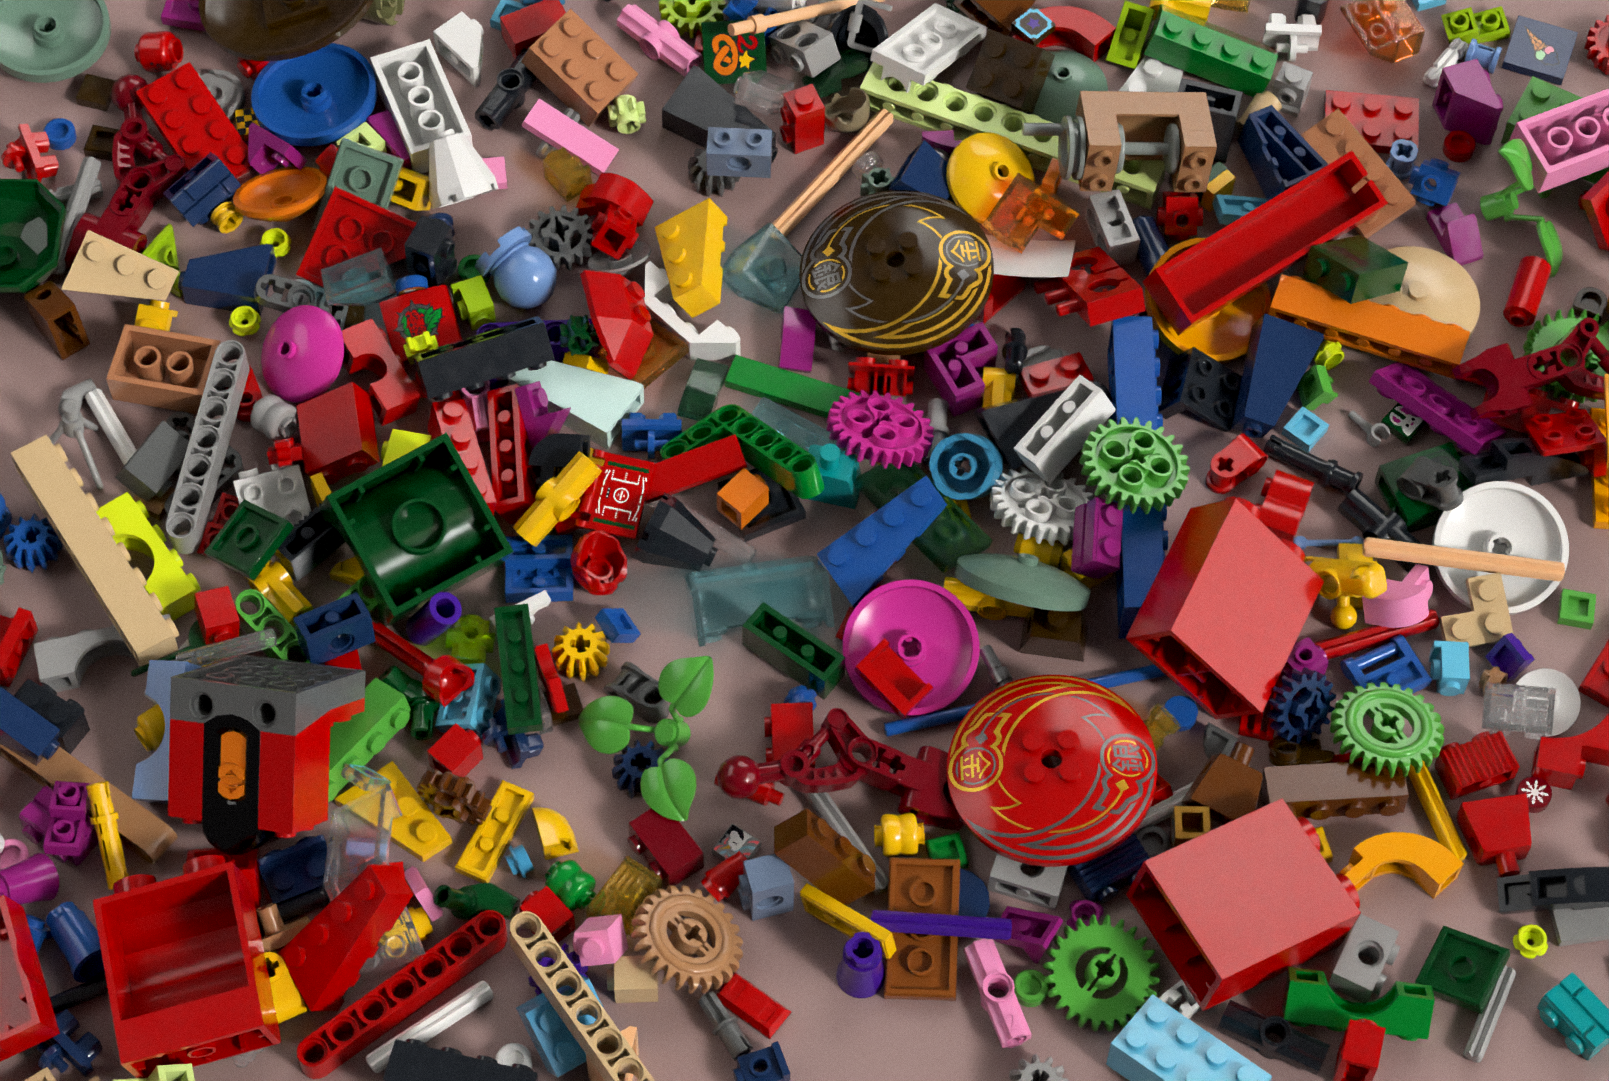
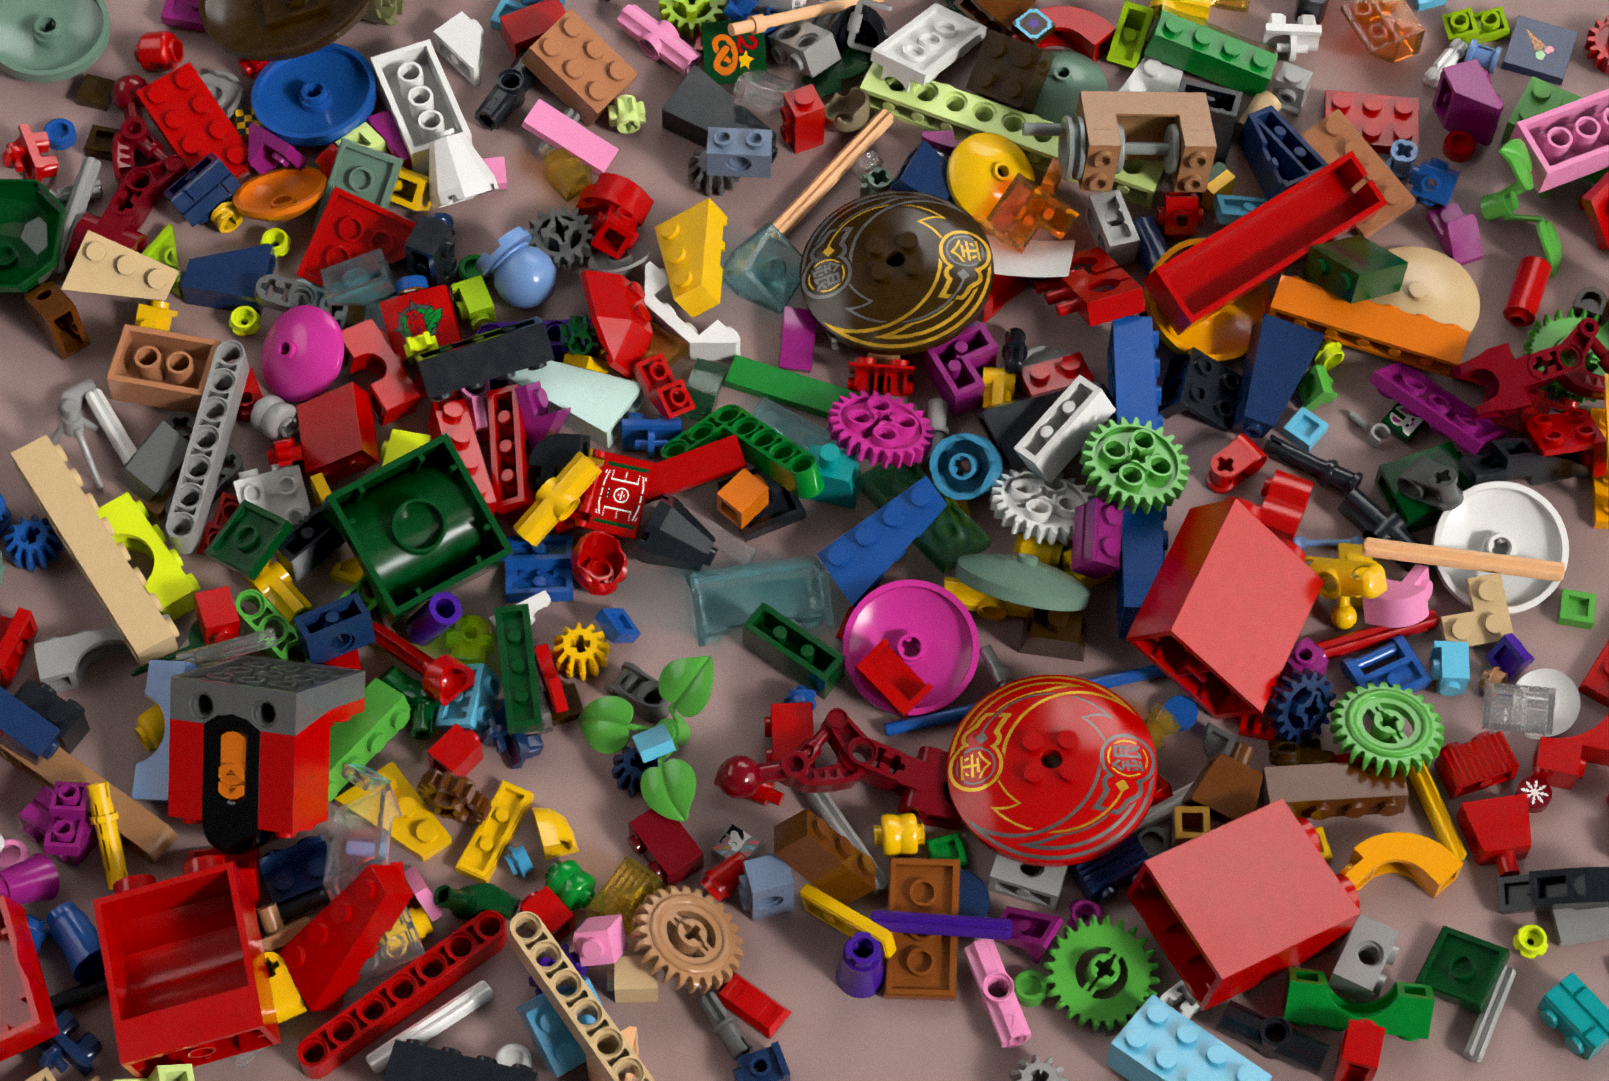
(653, 743): none -> medium azure tile
(661, 388): none -> red slope

